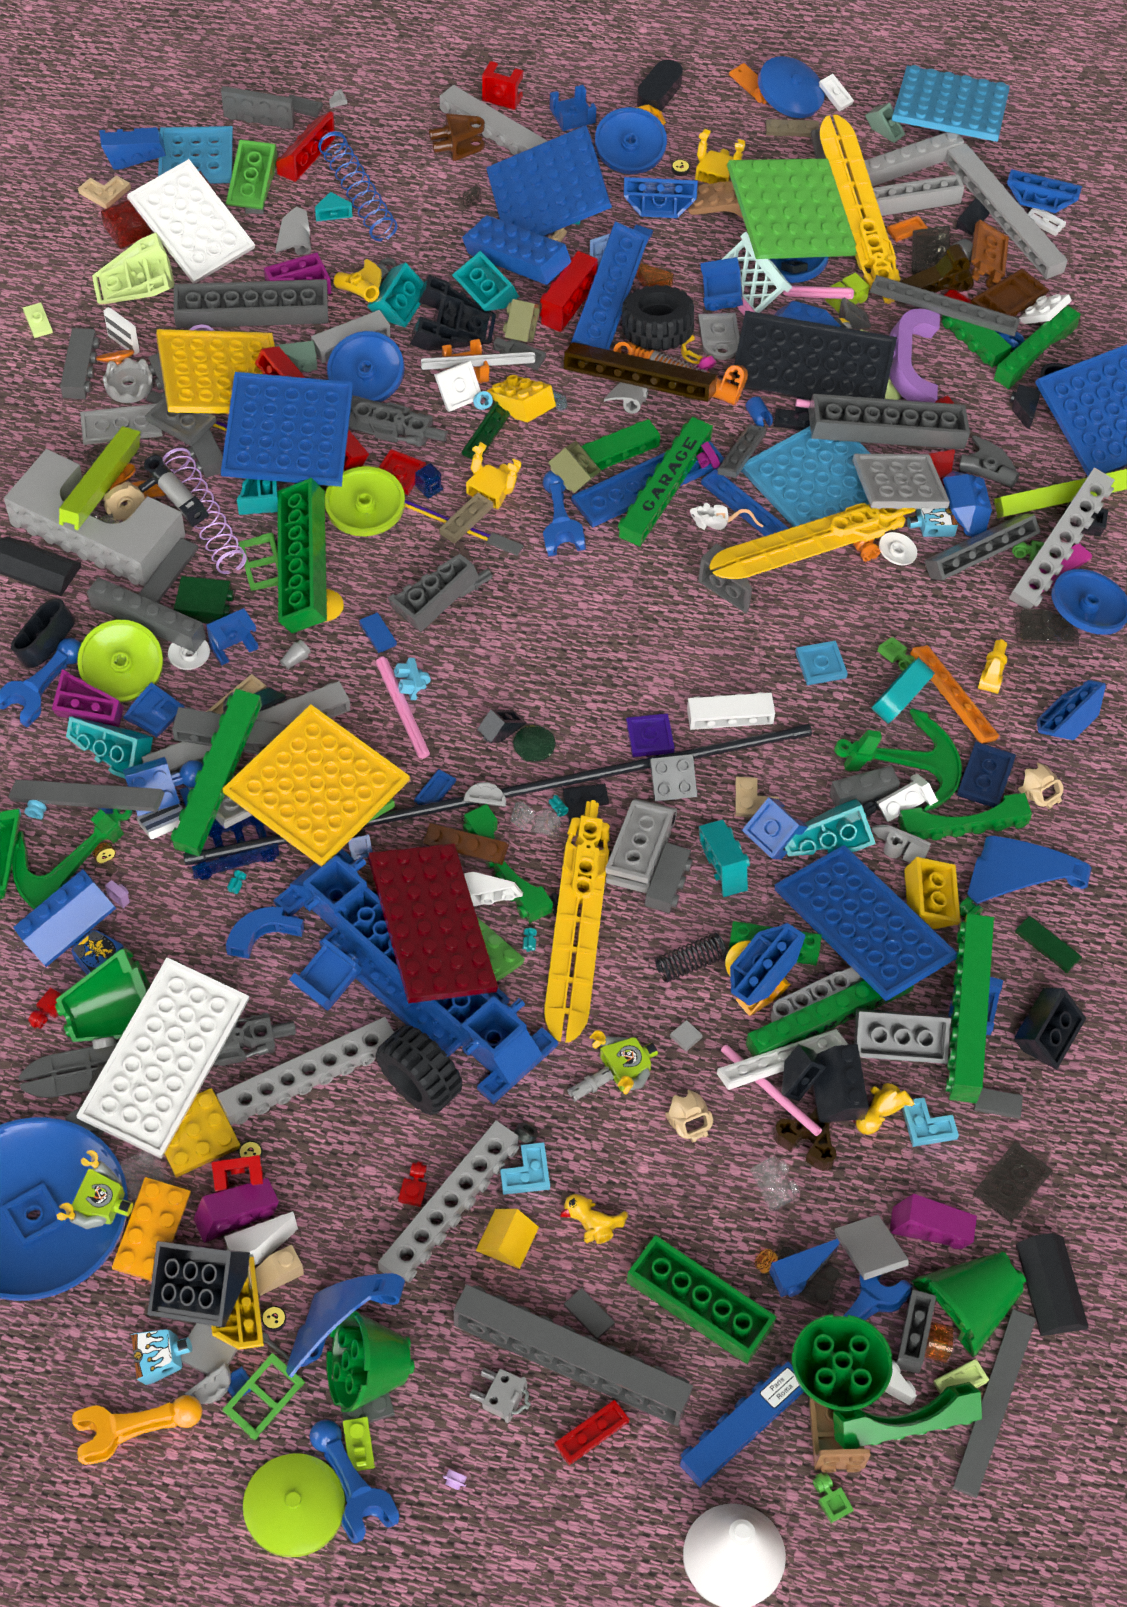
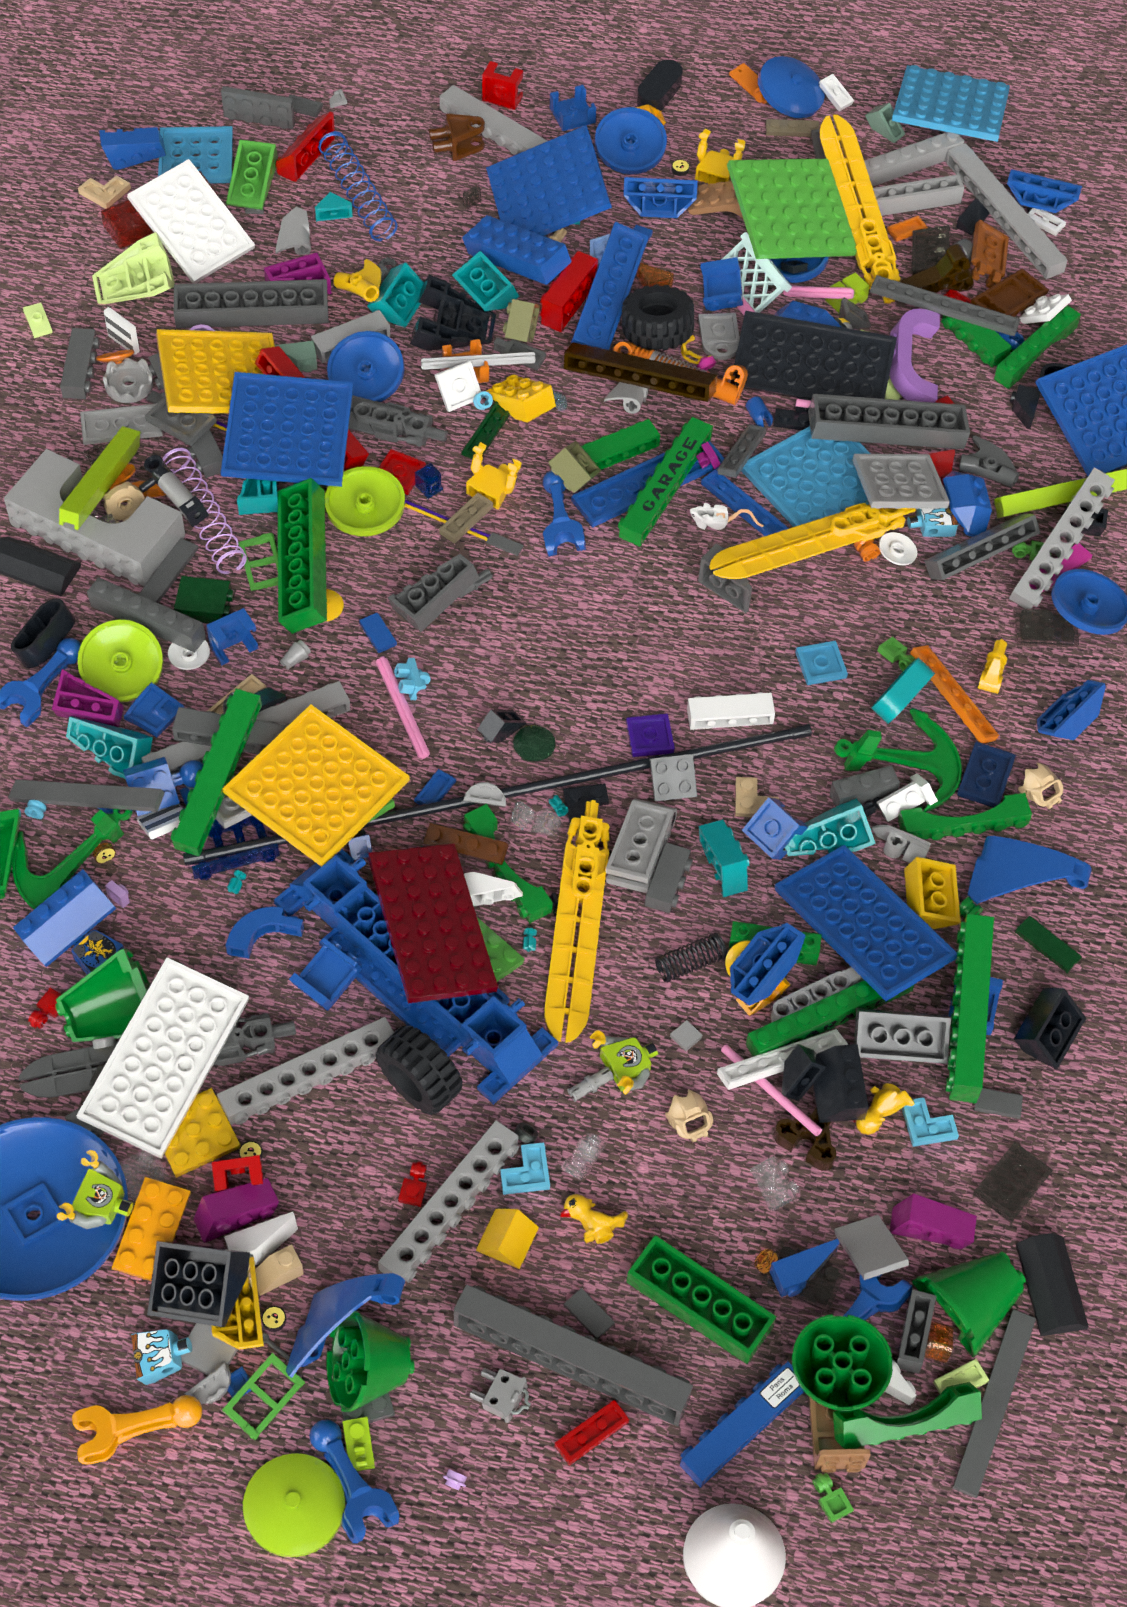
(584, 1155): none -> clear slope

